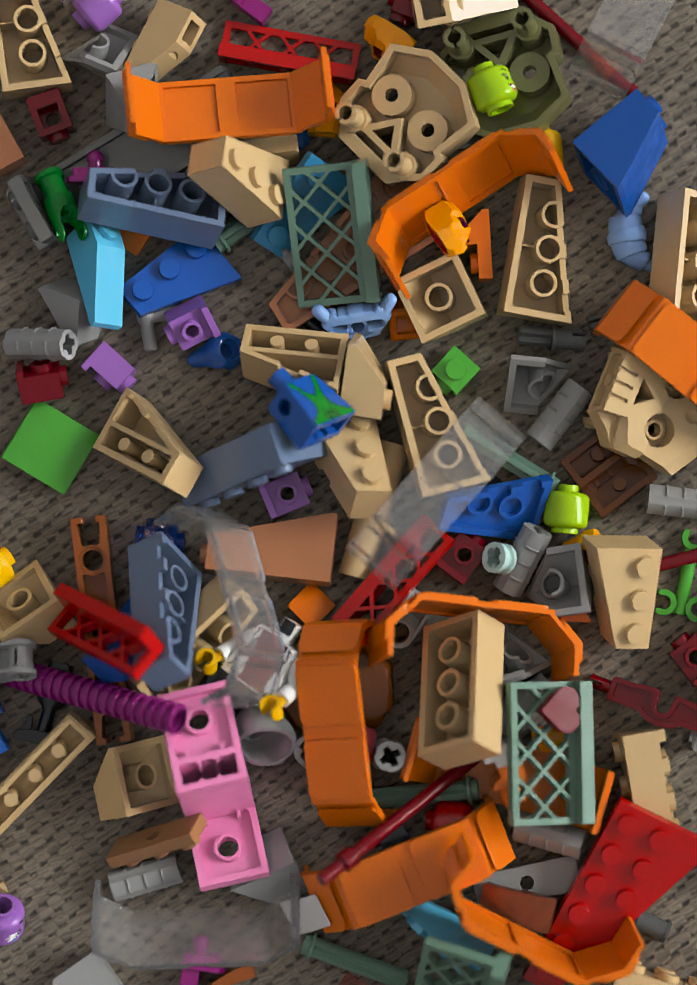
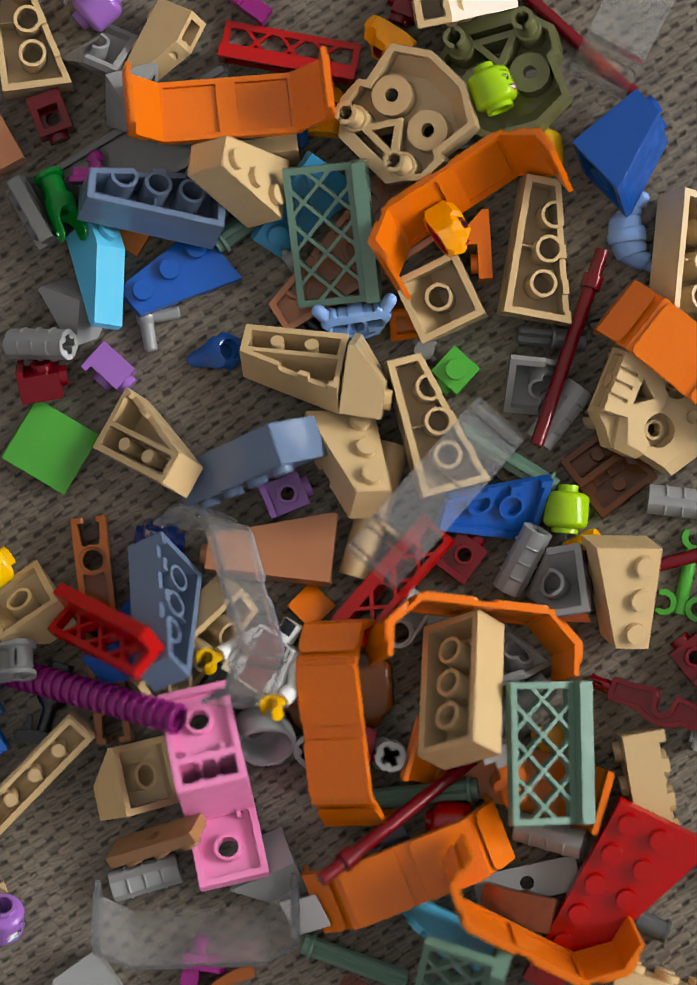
(186, 314): medium lavender brick -> none
(307, 408): blue torso -> none
(427, 349): none -> light grey piece
(507, 558): light aqua bush -> none
(560, 709): tile -> none
(590, 284): none -> dark red bar

